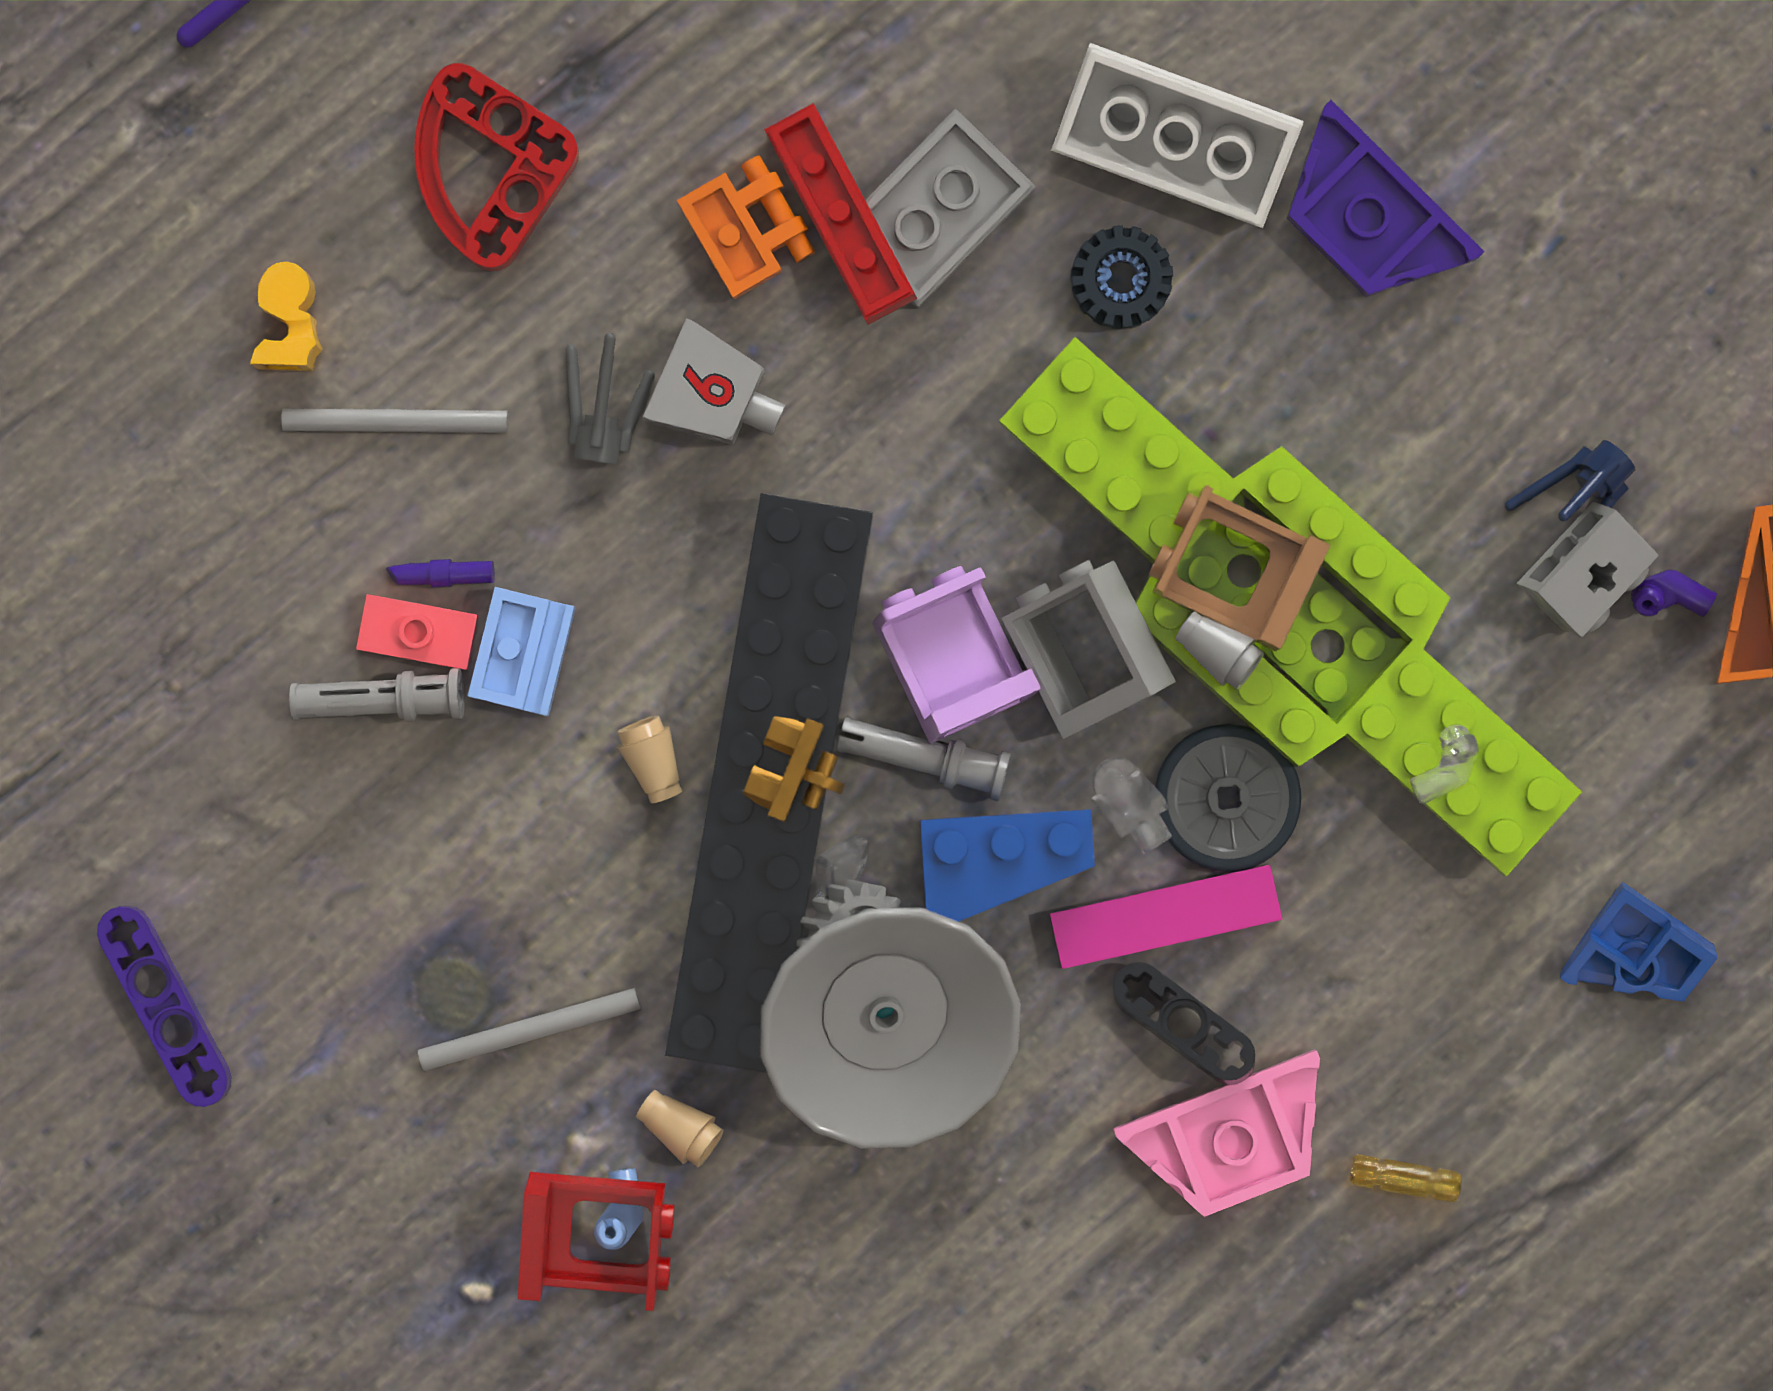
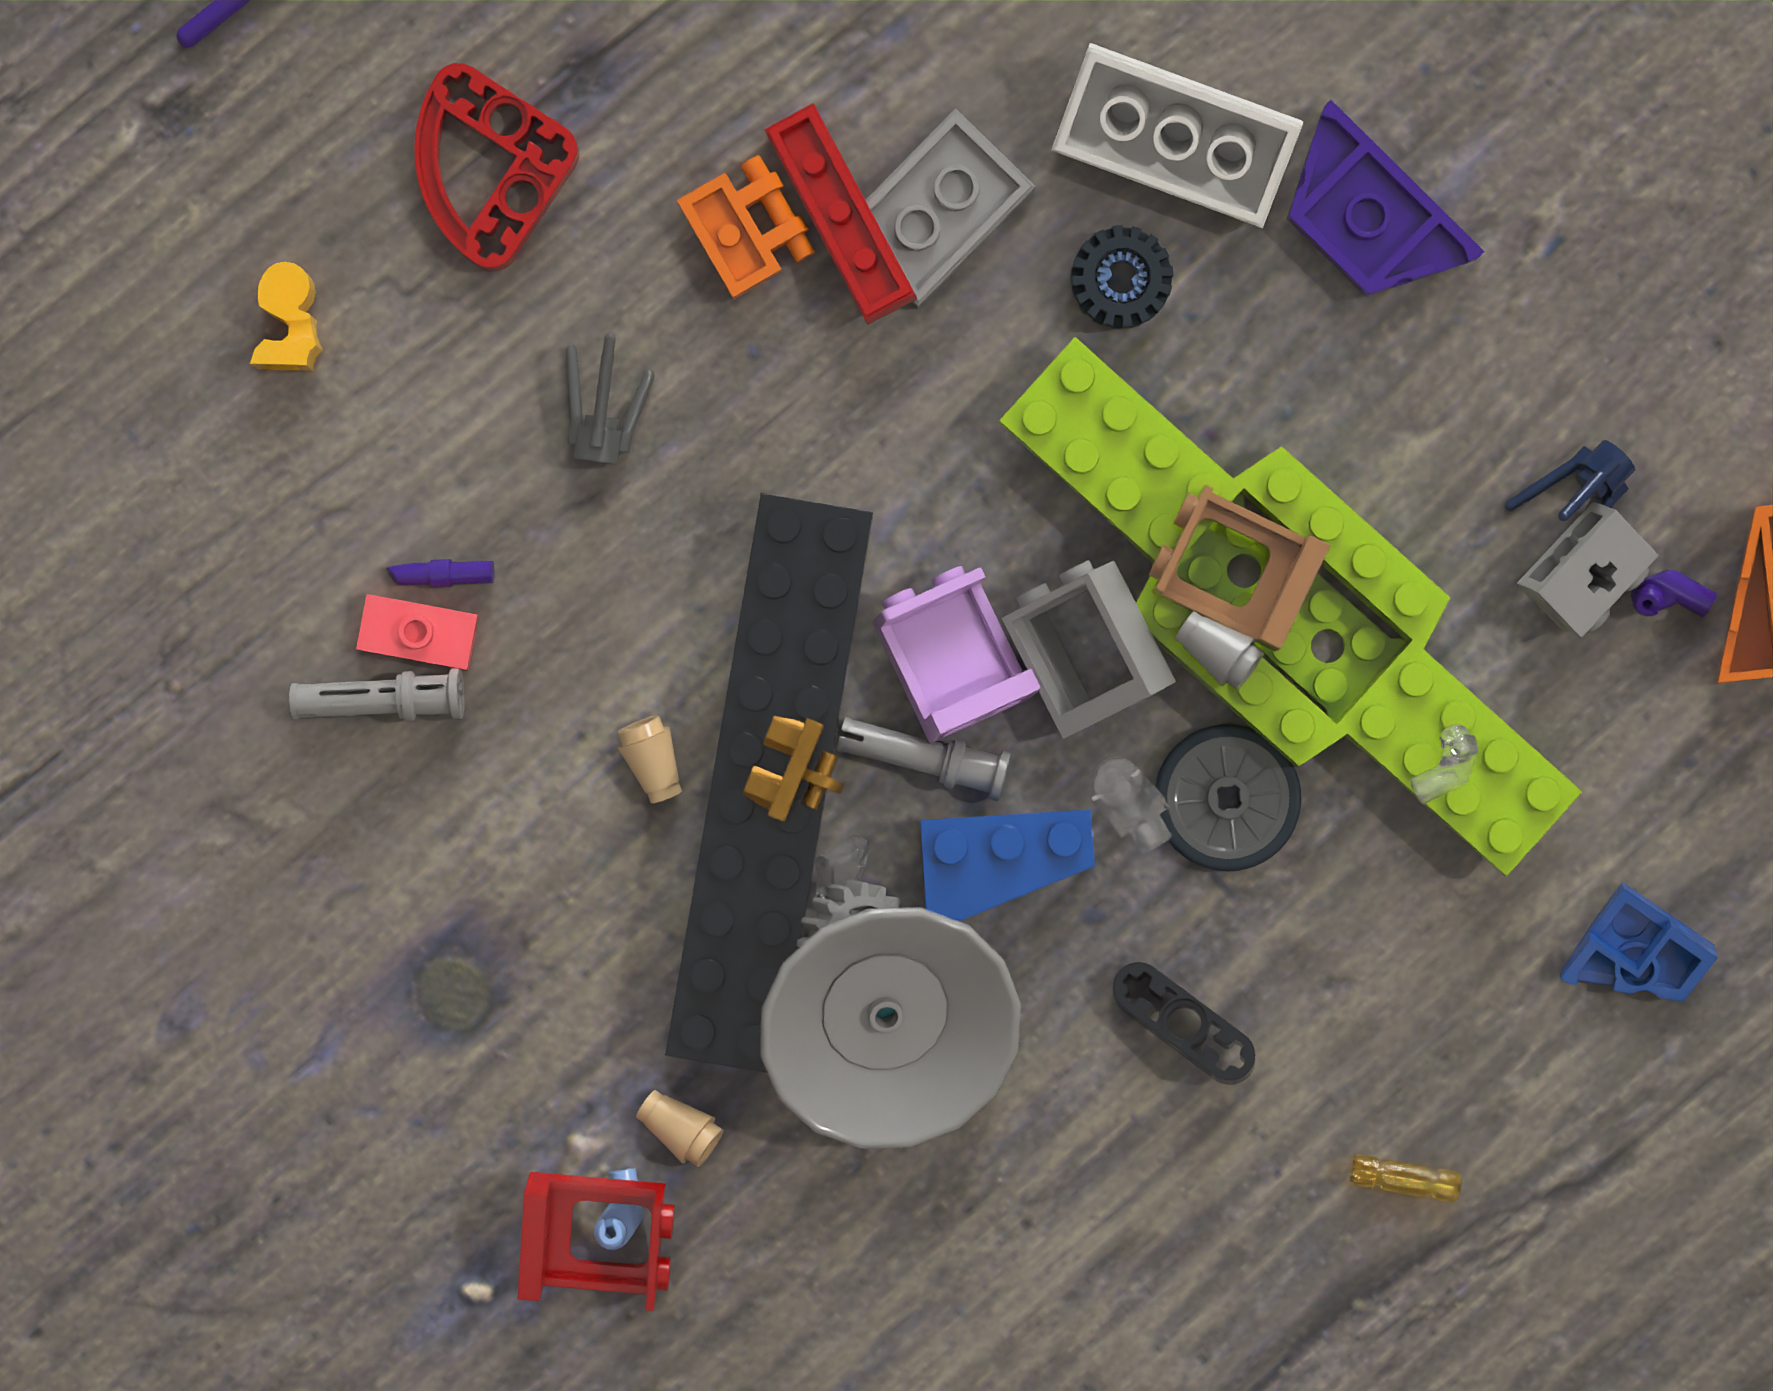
(172, 1001): dark purple beam -> none
(395, 420): light grey piece -> none
(521, 651): light blue plate -> none
(529, 1029): light grey bar -> none
(711, 390): light grey torso -> none
(1165, 916): dark pink tile -> none
(1233, 1137): bright pink wing -> none

